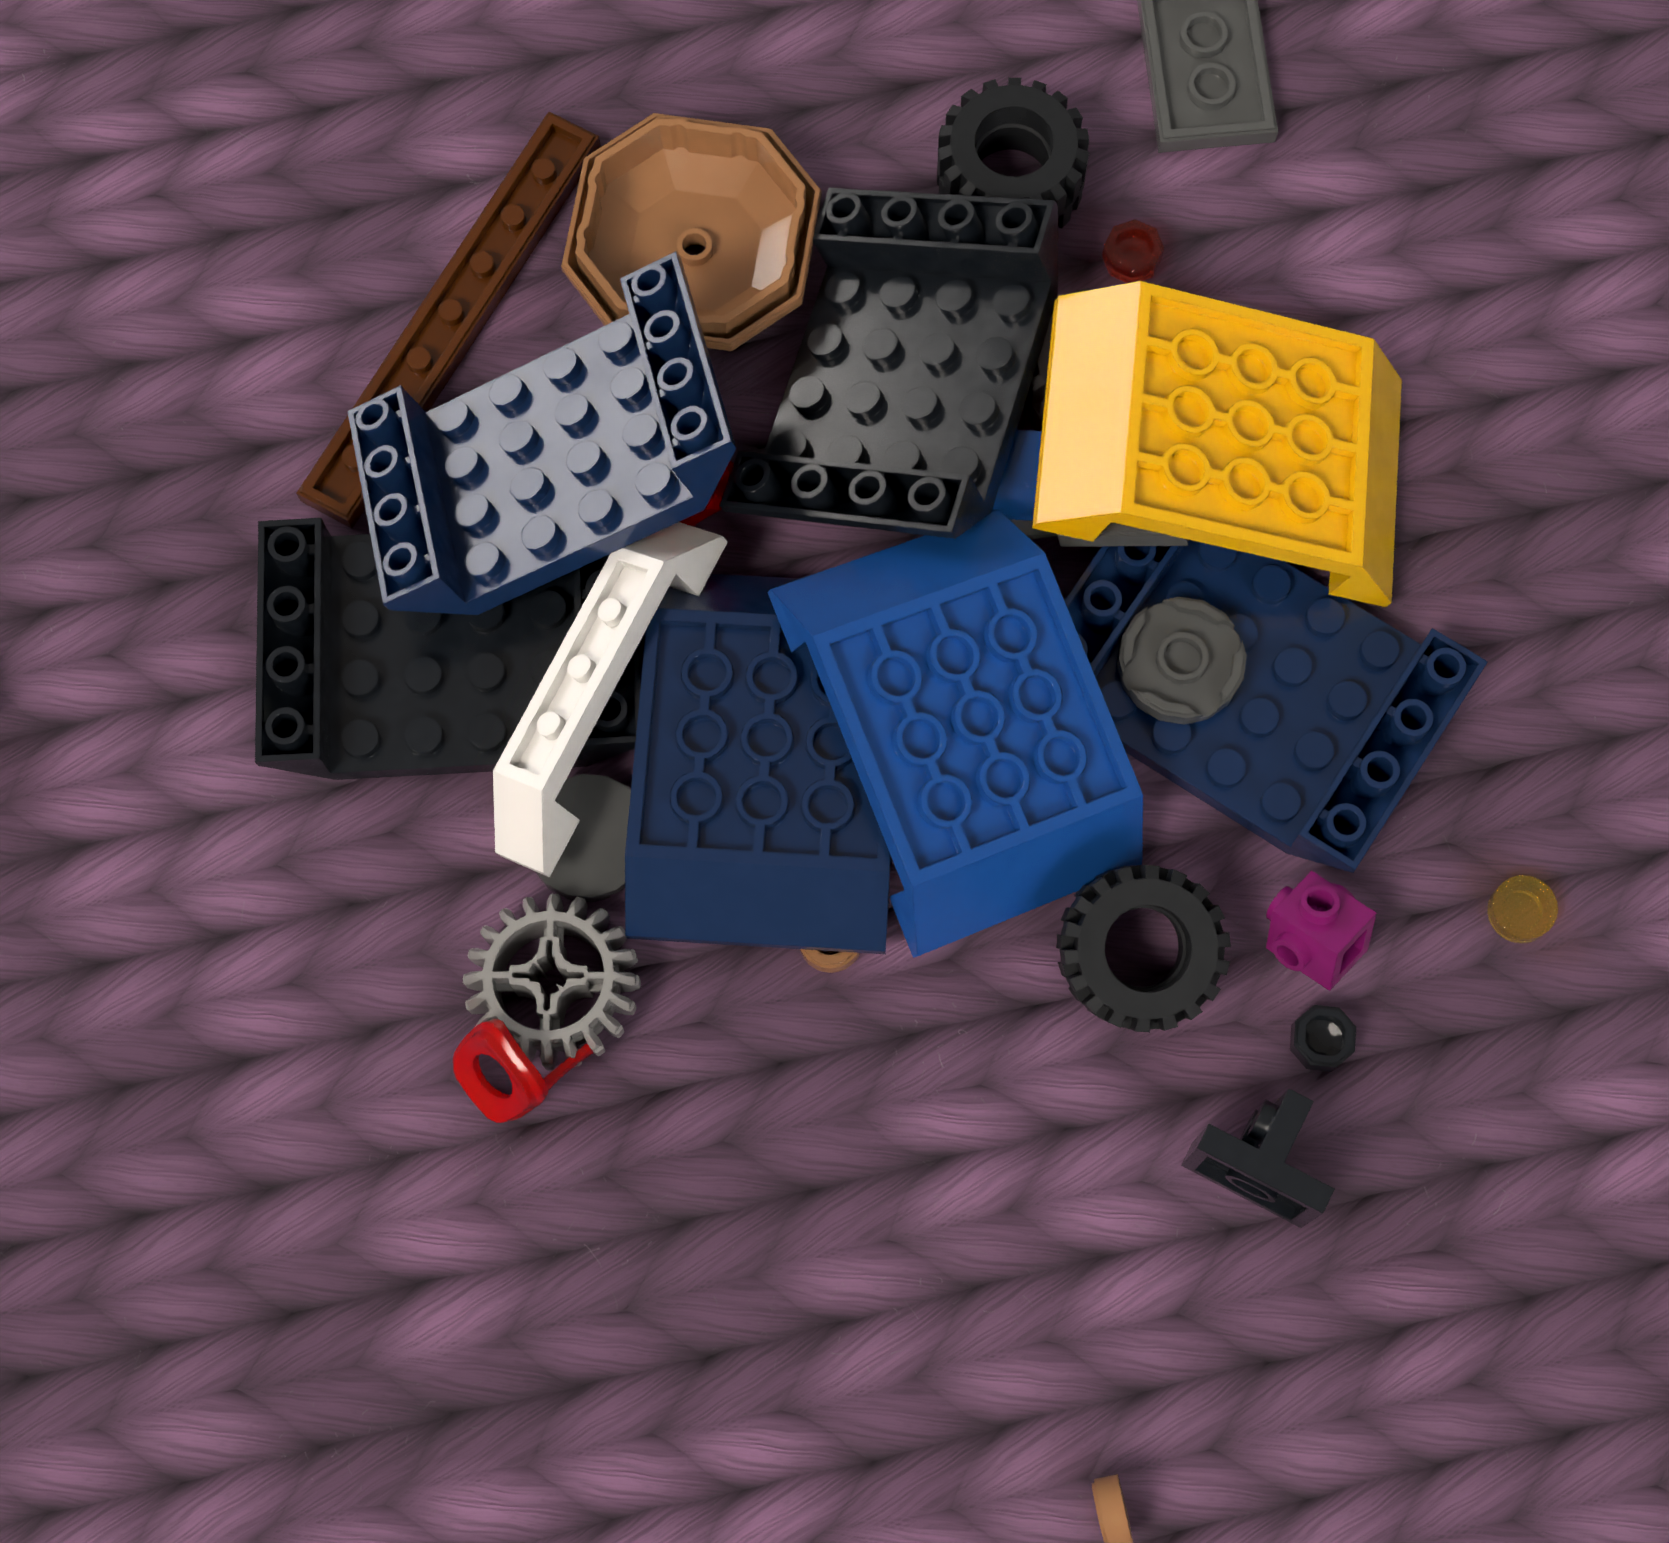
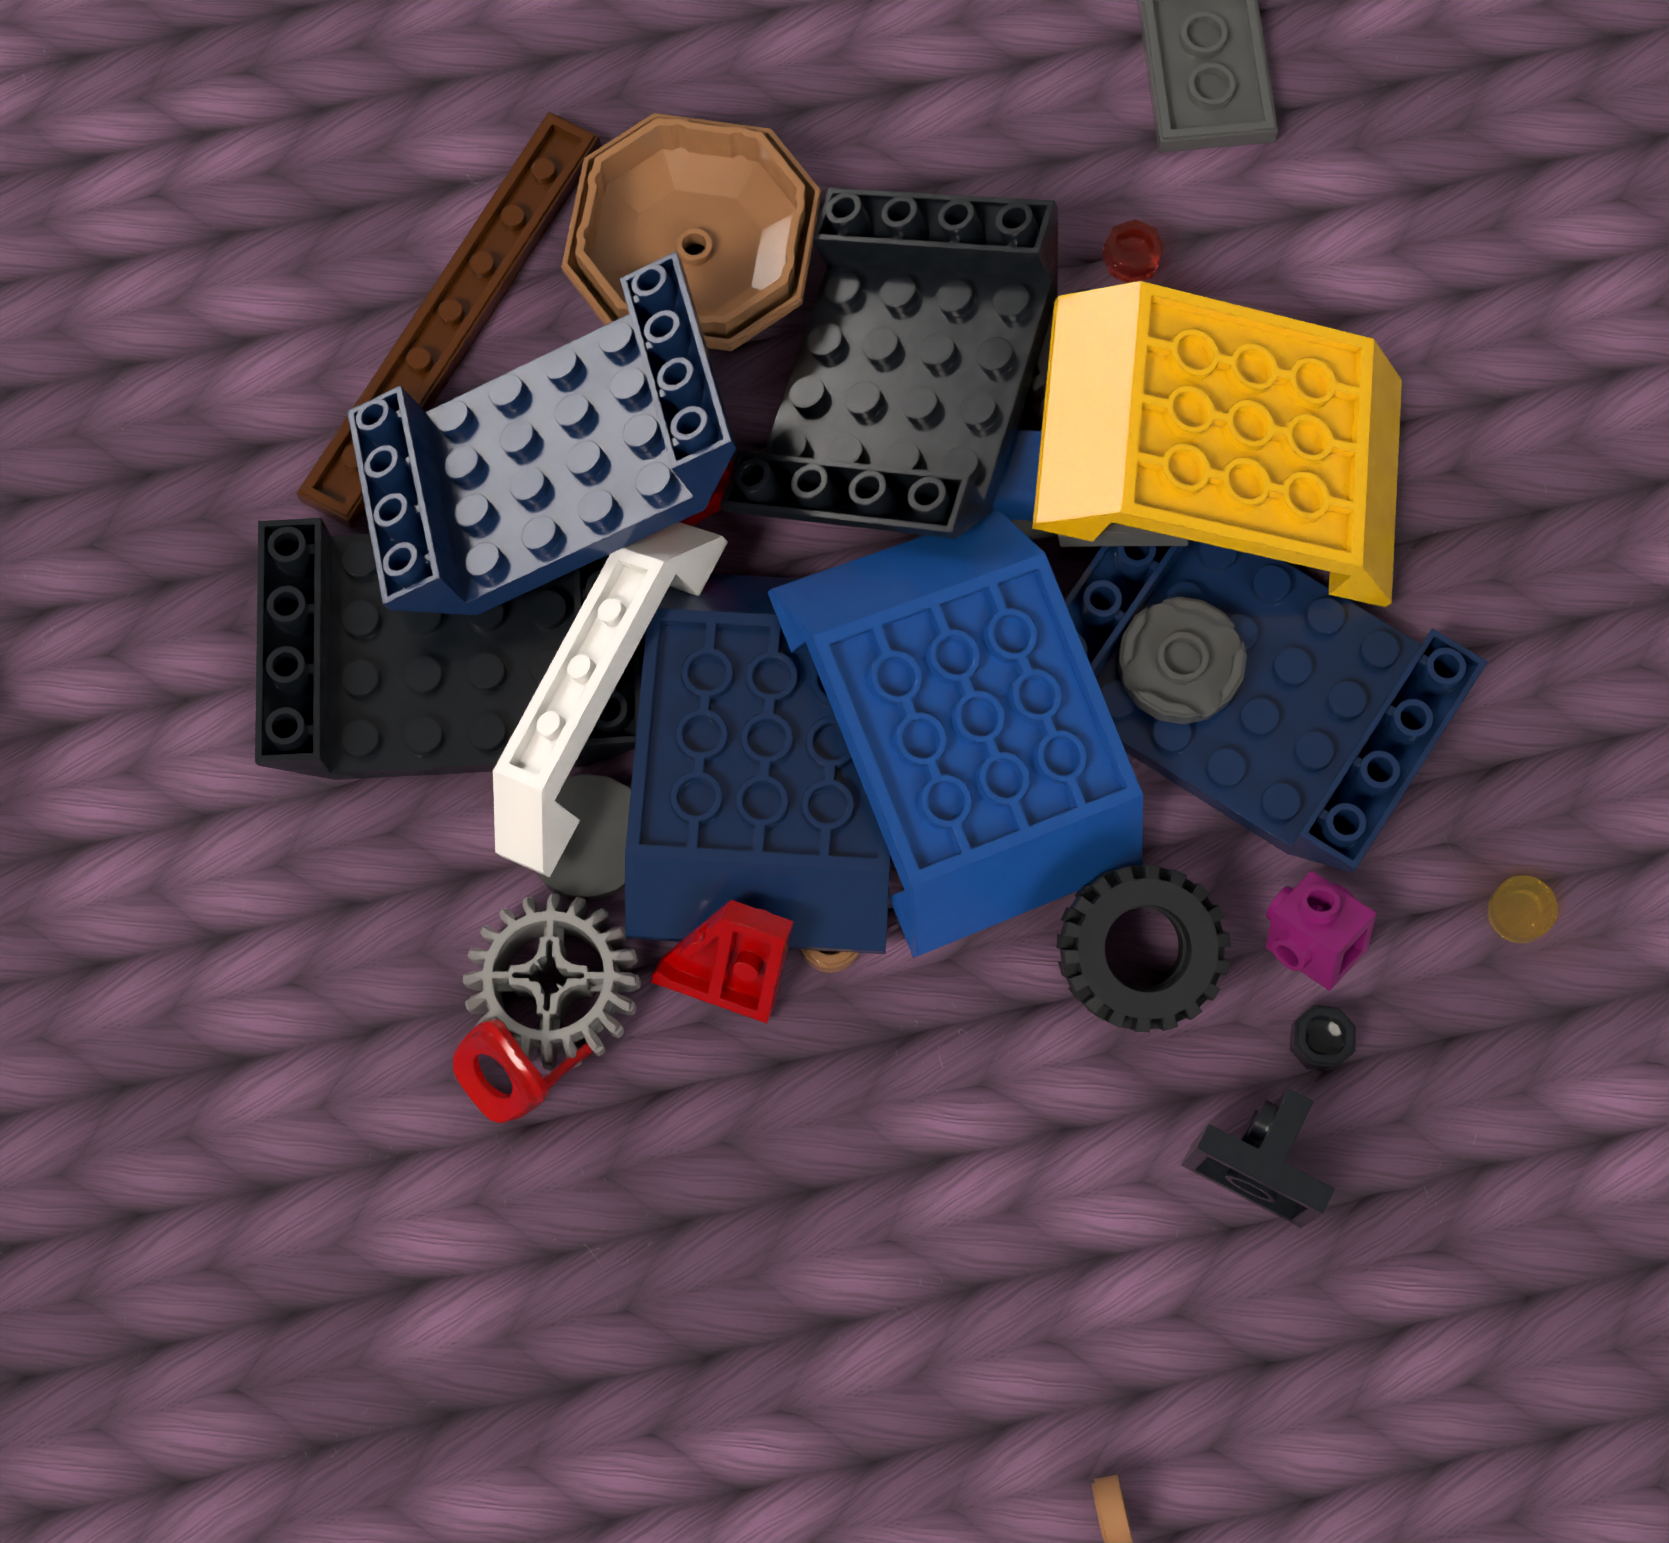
(730, 961): none -> red wing
(1021, 121): black tyre -> none

